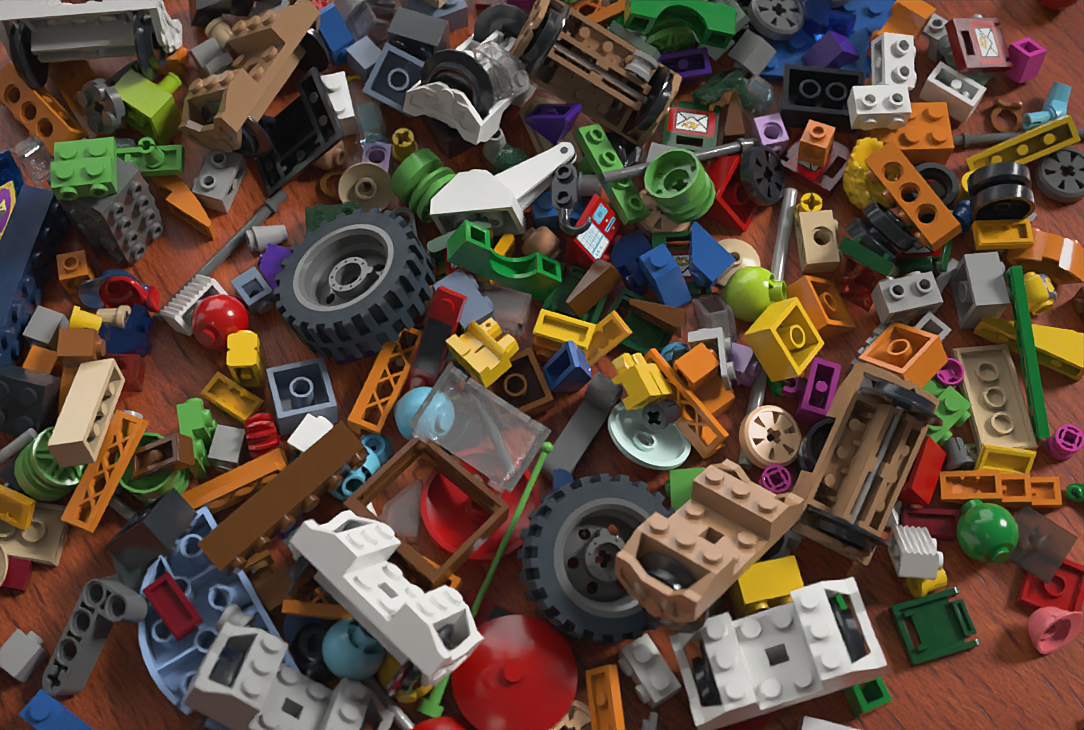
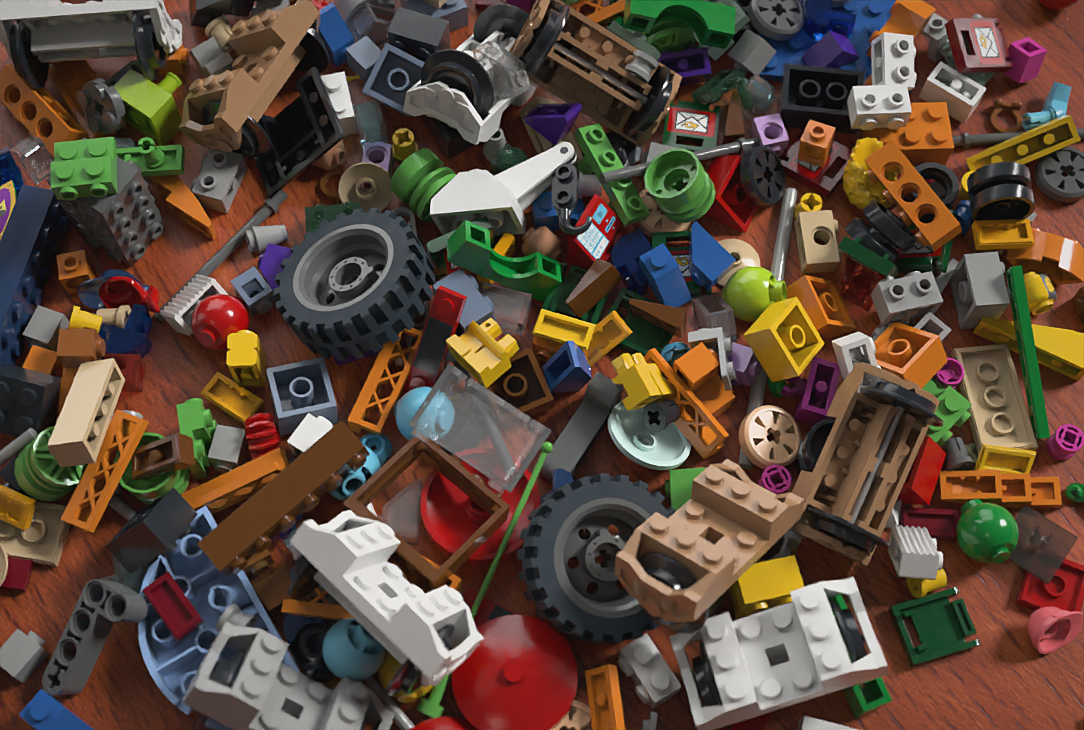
(852, 349): none -> white brick

